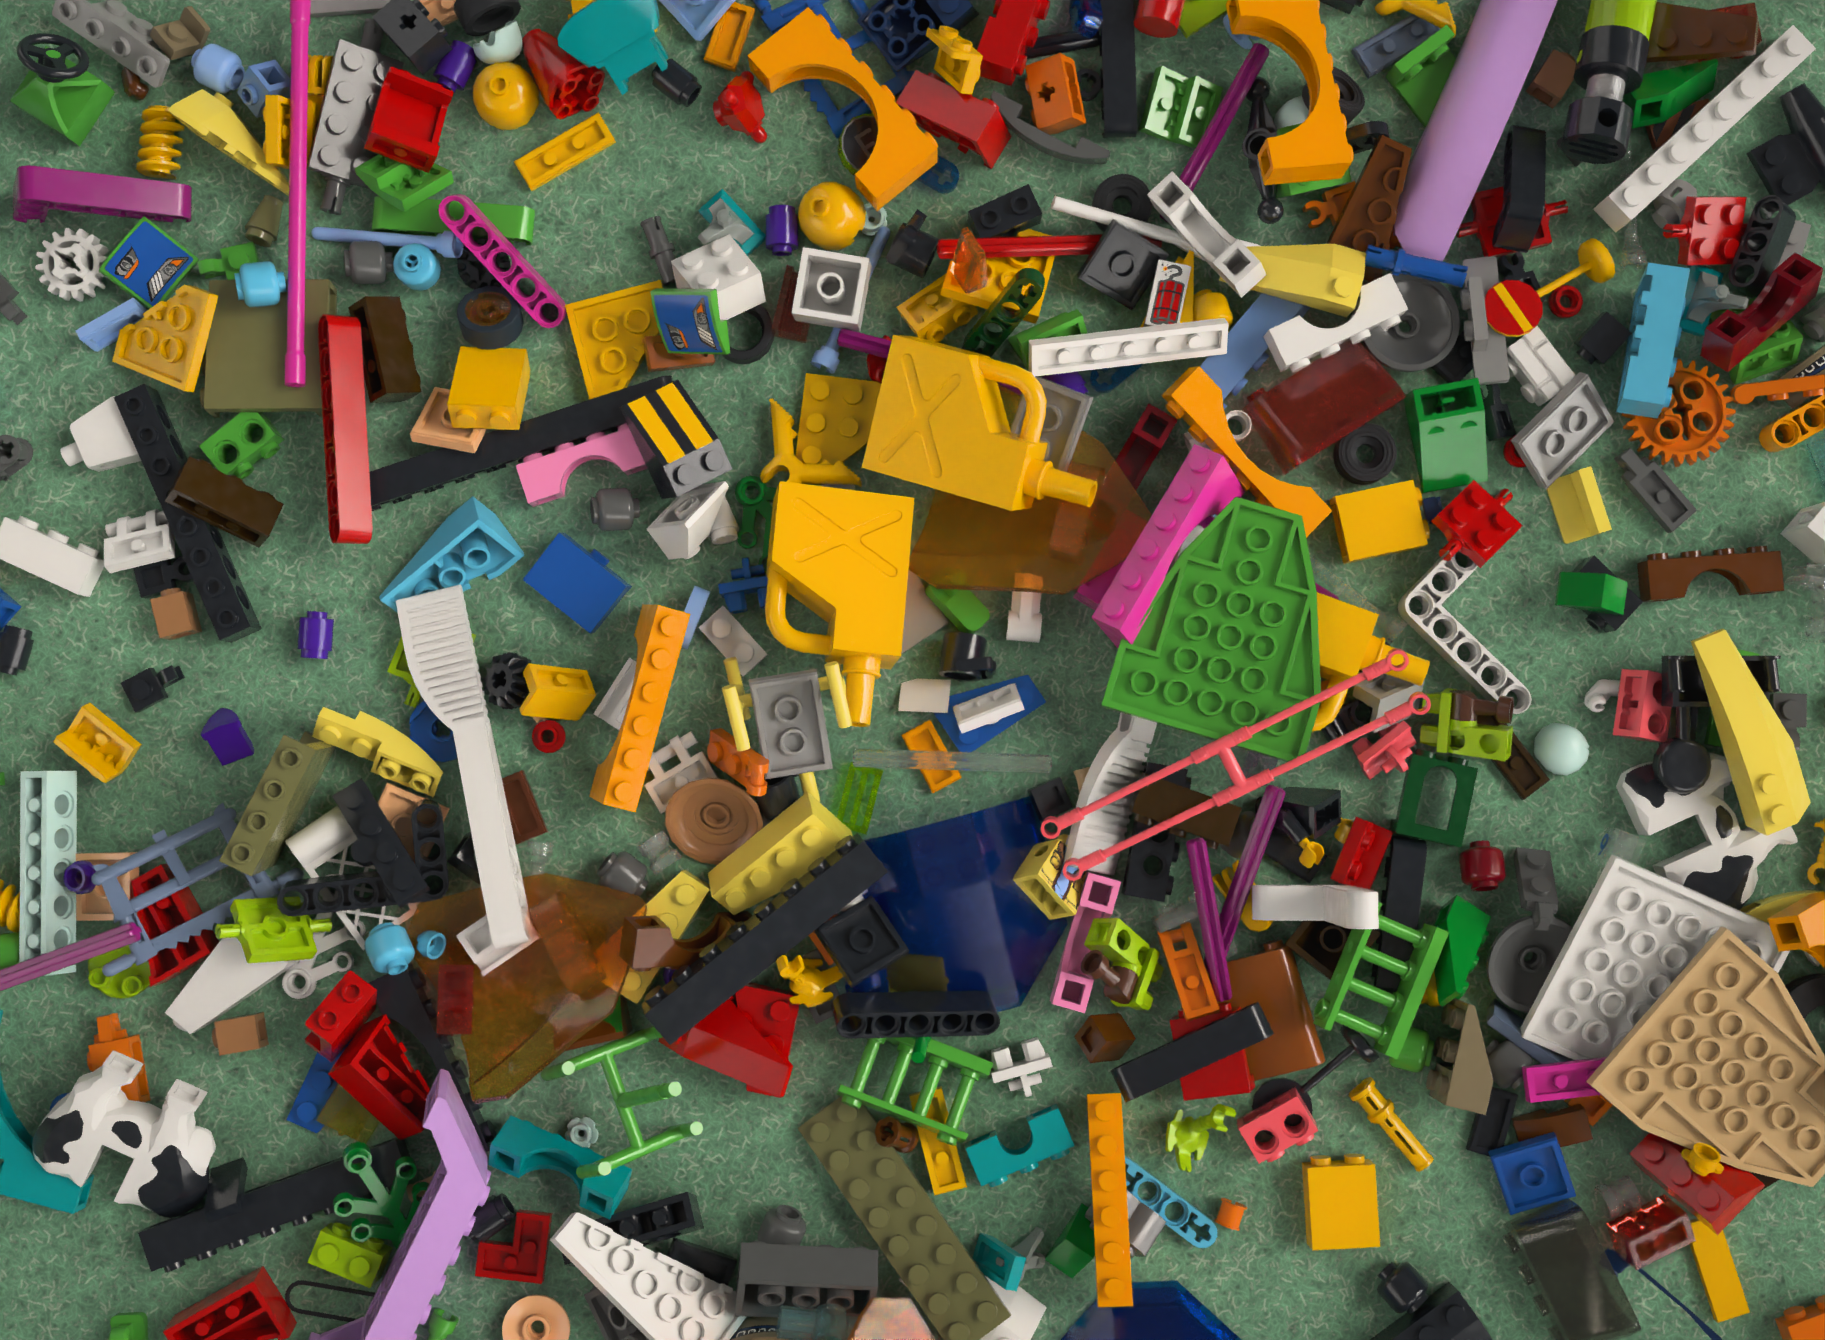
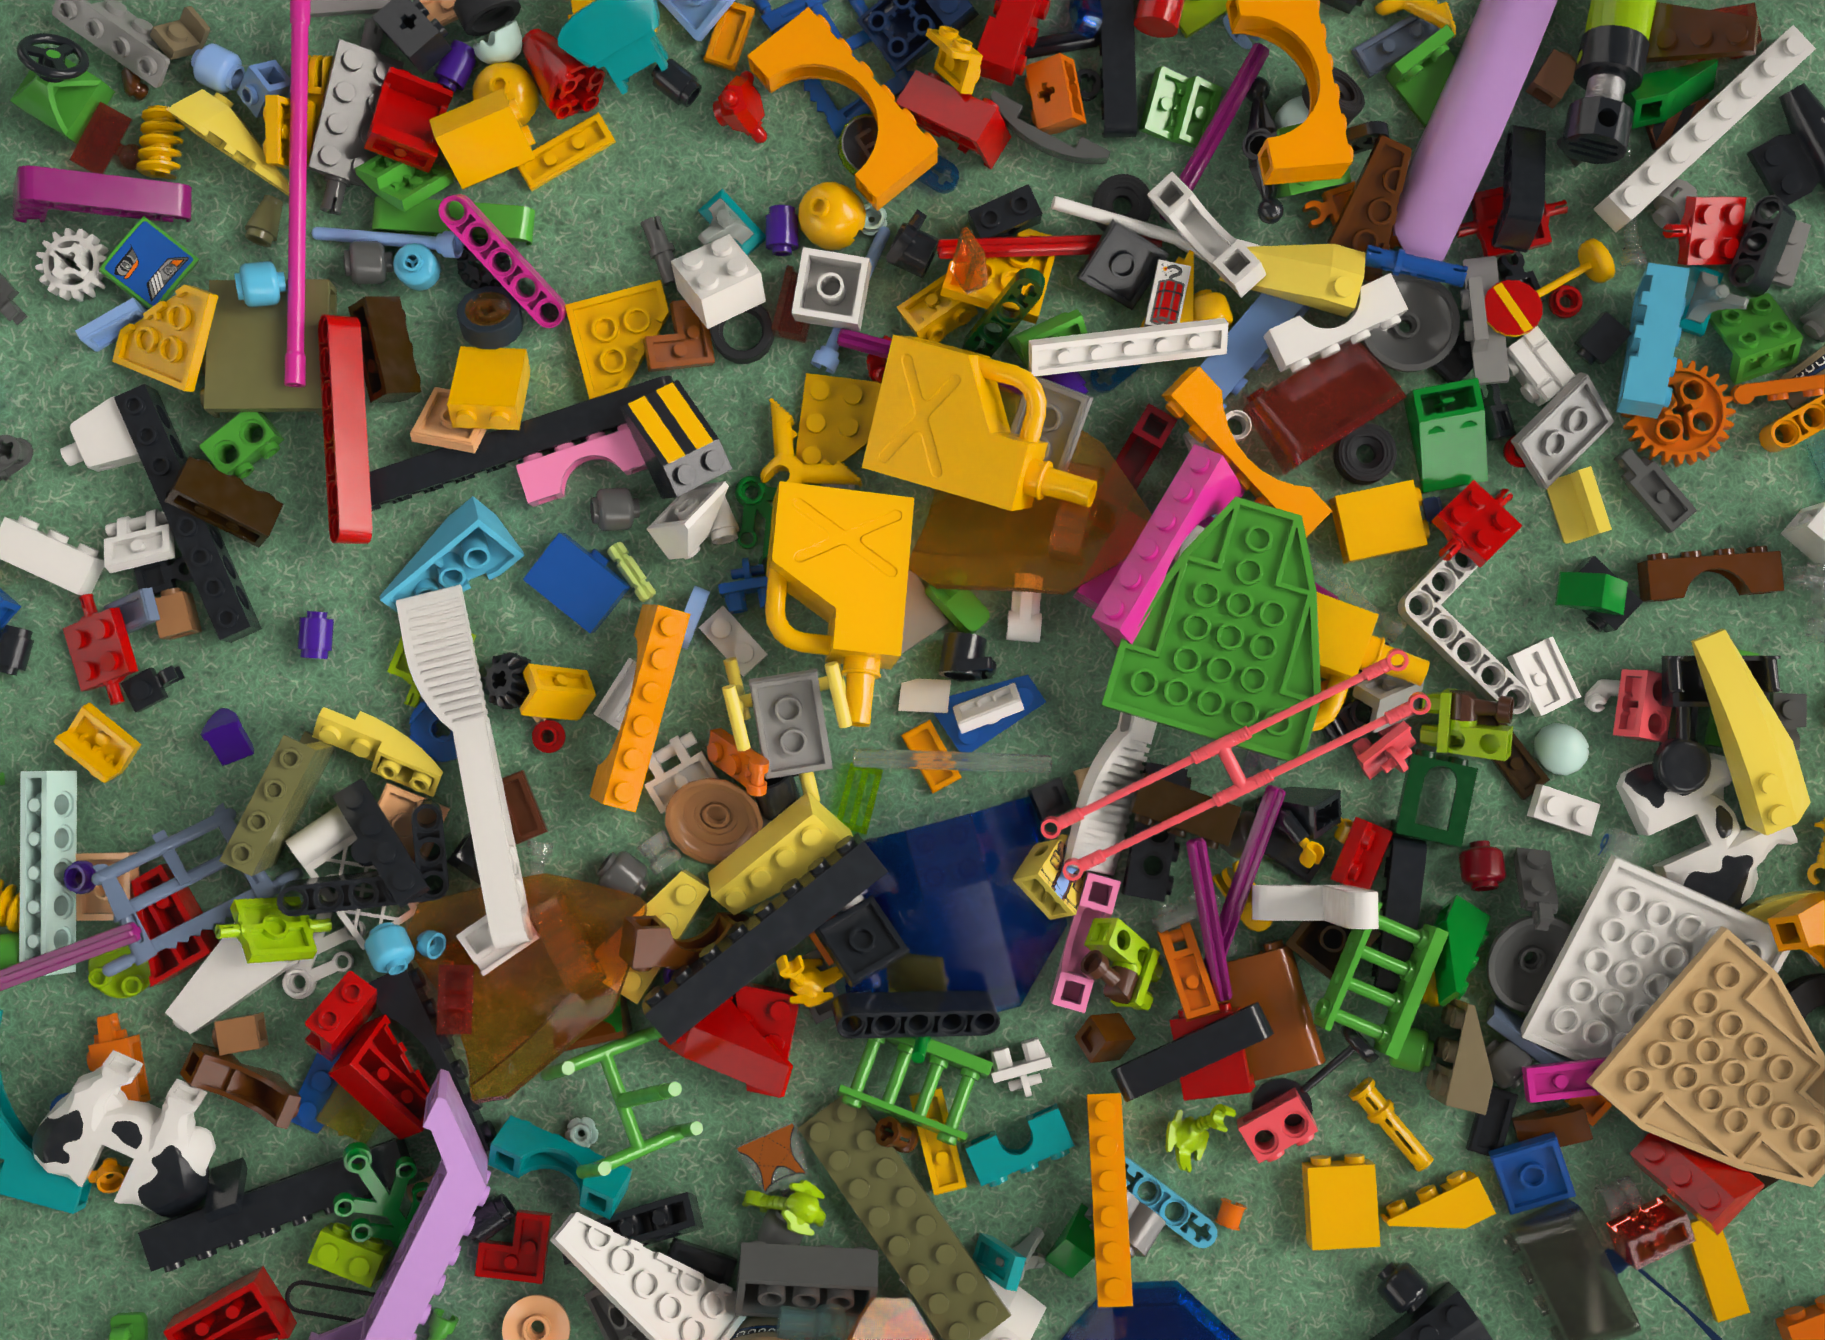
(100, 649): none -> red plate
(103, 141): none -> clear red plate
(108, 1183): none -> light orange plate
(137, 609): none -> sand blue tile
(231, 261): bright green plate -> none
(248, 1085): none -> reddish brown arch
(483, 138): none -> yellow brick
(631, 571): none -> yellowish green axle
(690, 321): slope -> none
(775, 1157): none -> torso
(802, 1206): none -> lime piece
(1458, 1206): none -> yellow slope
(1545, 676): none -> white plate
(1563, 810): none -> white plate
(1703, 1159): yellow plate -> none
(1785, 294): dark red arch -> none

